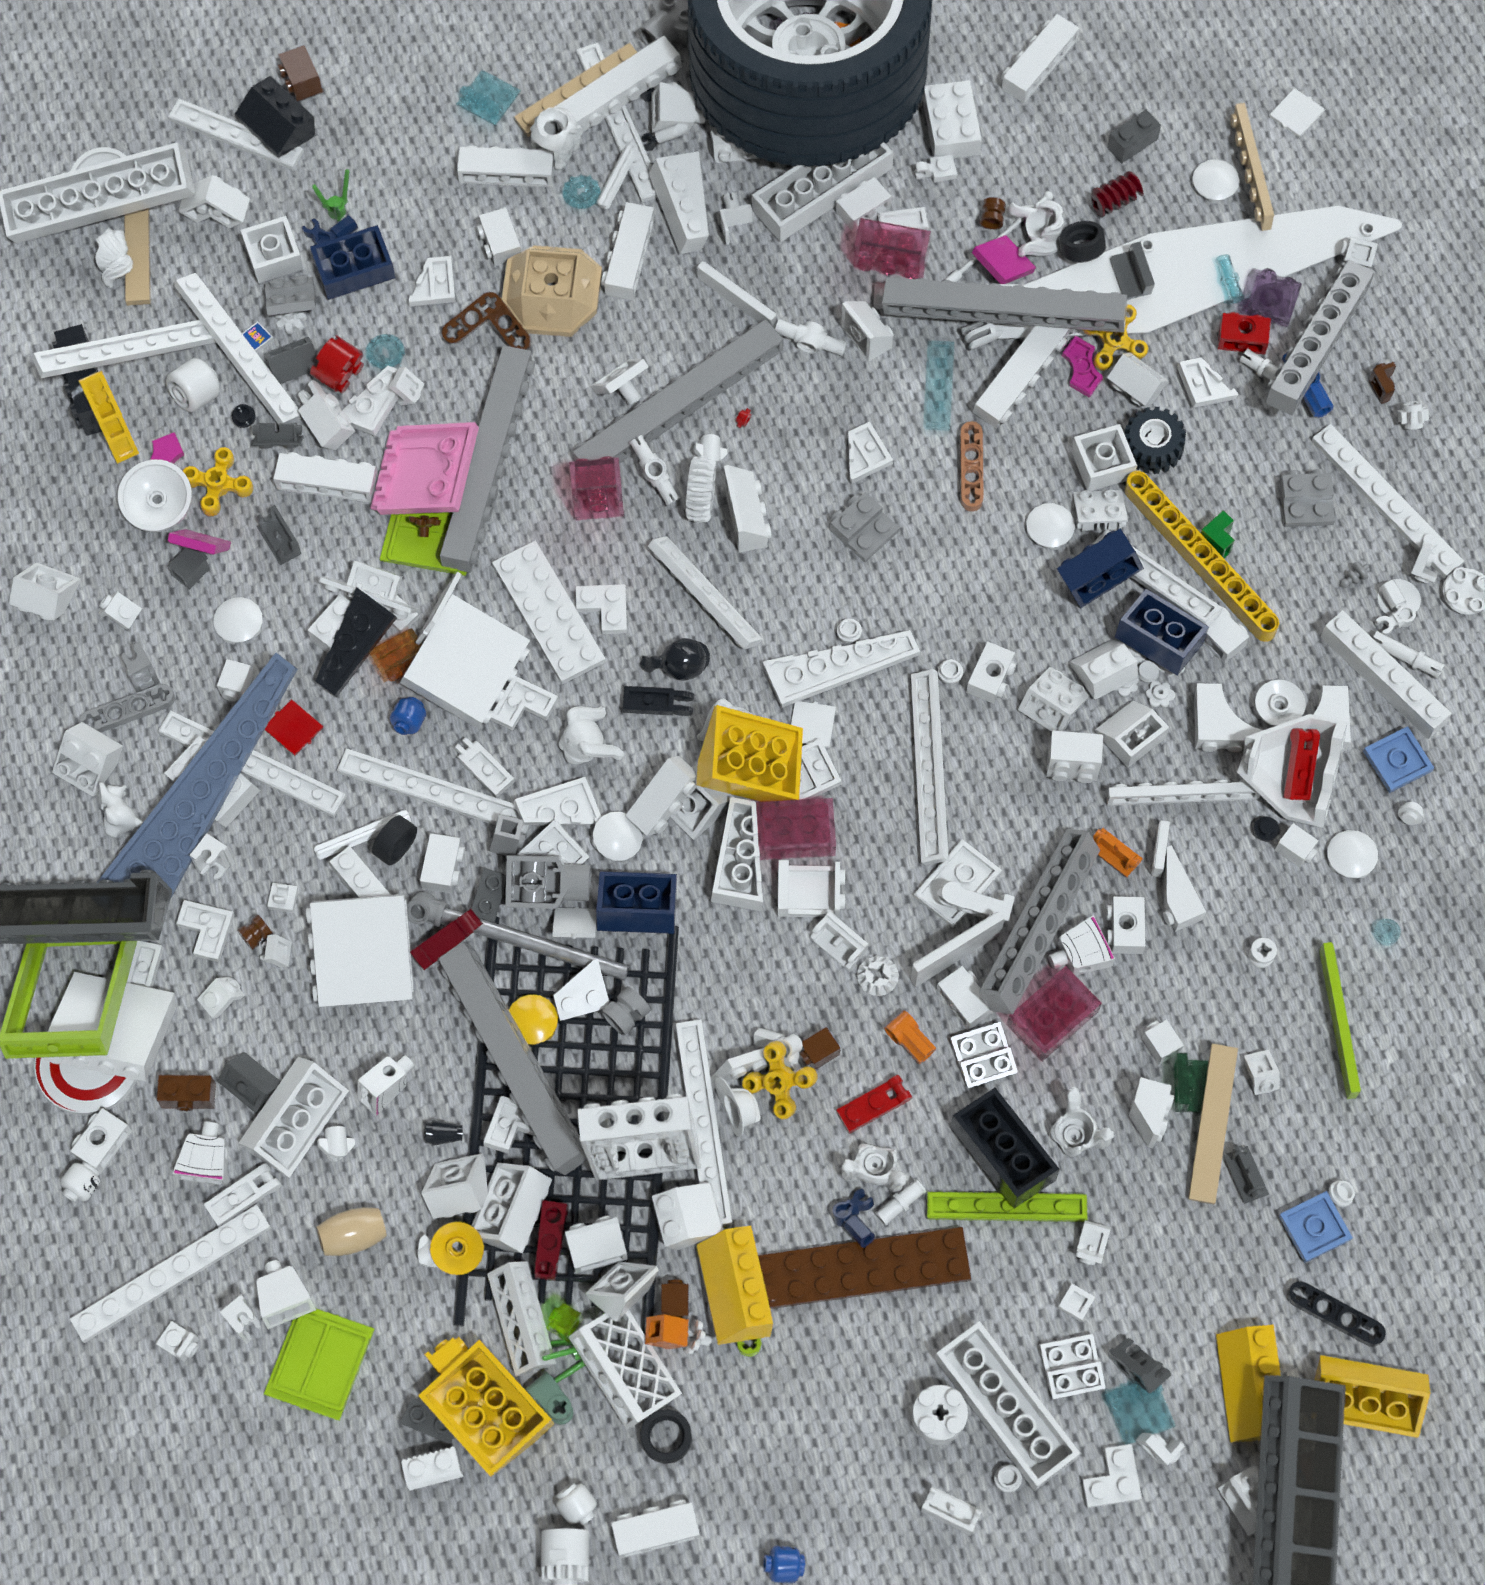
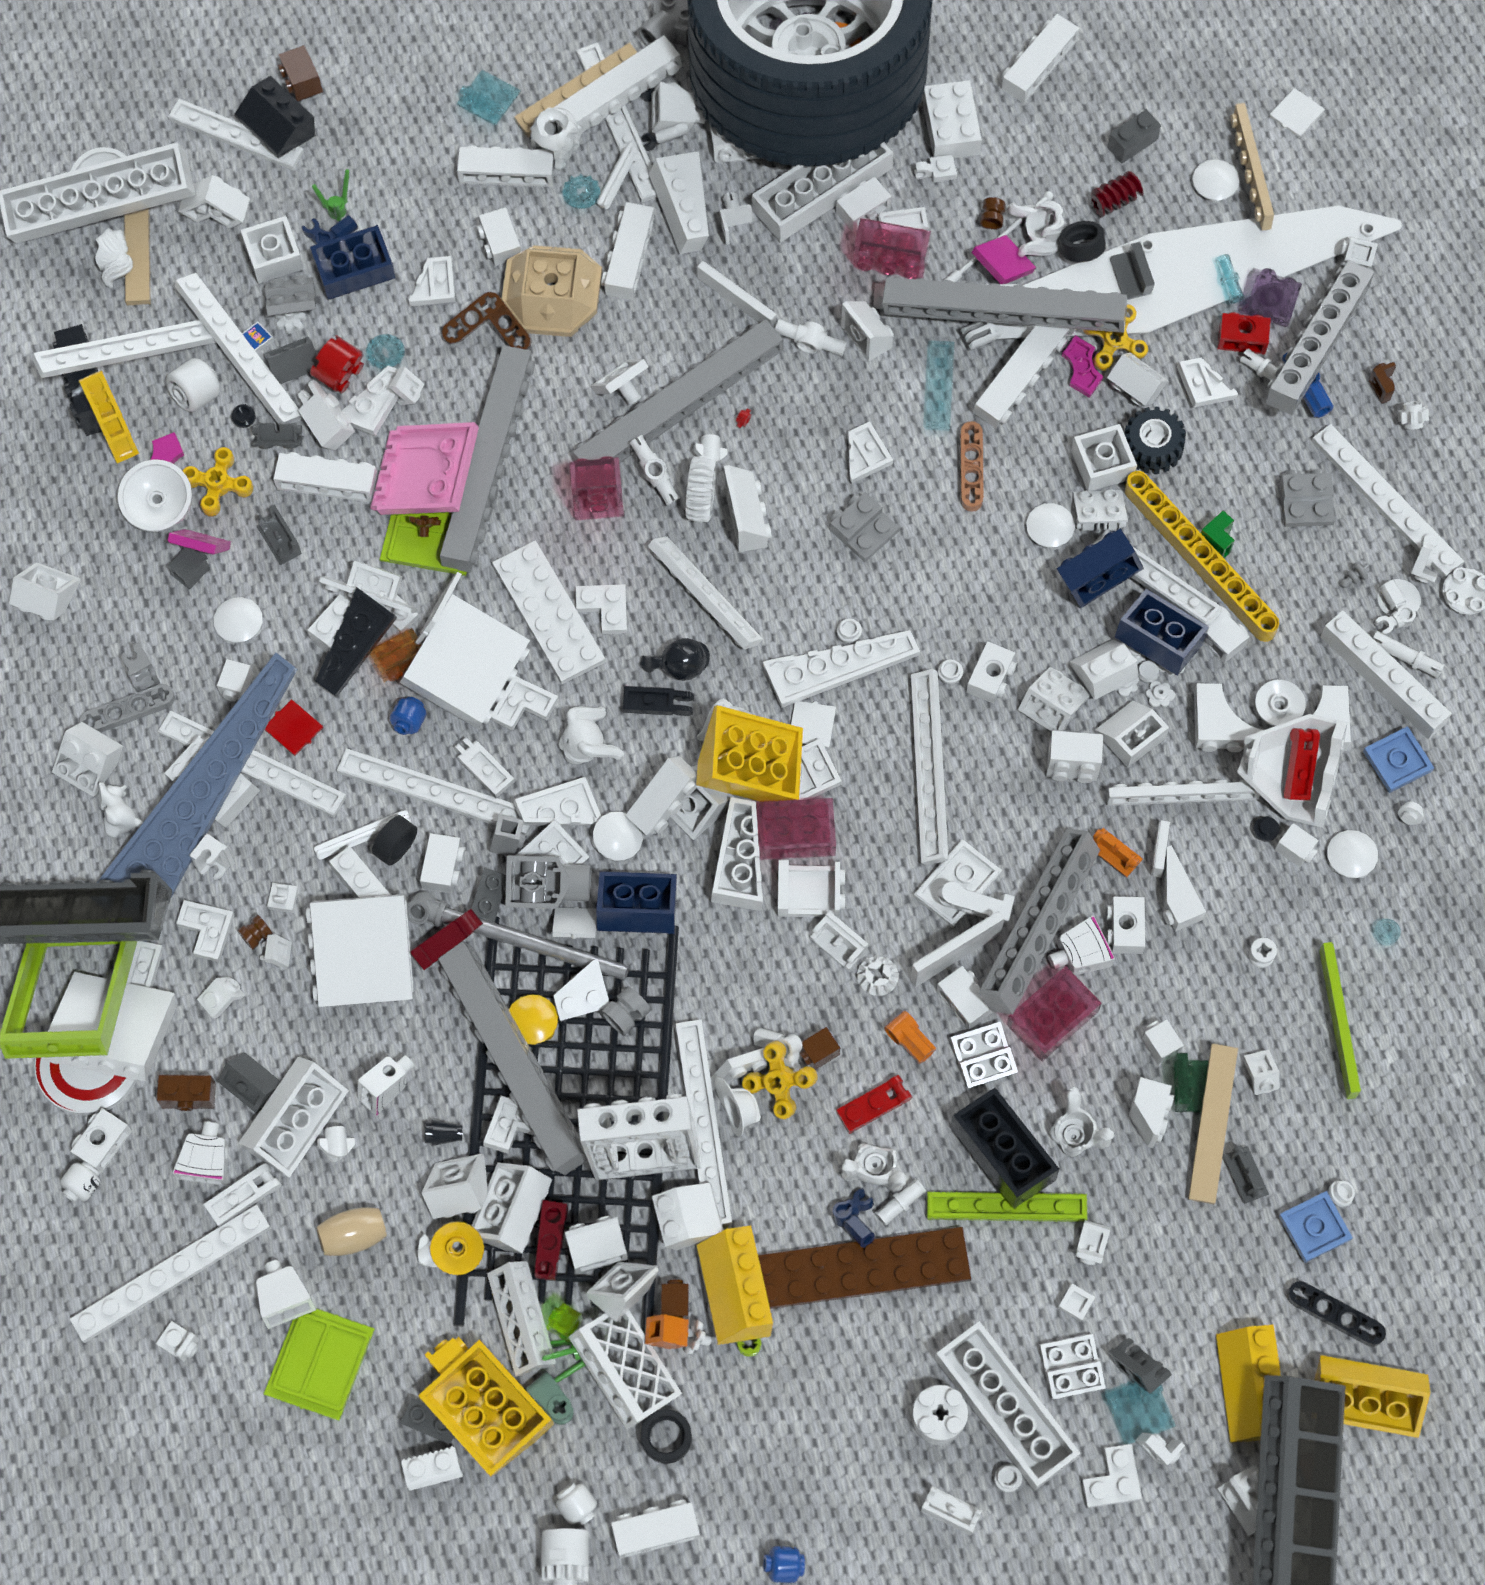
(119, 609): white bracket -> none
(239, 1315): white hinge -> none

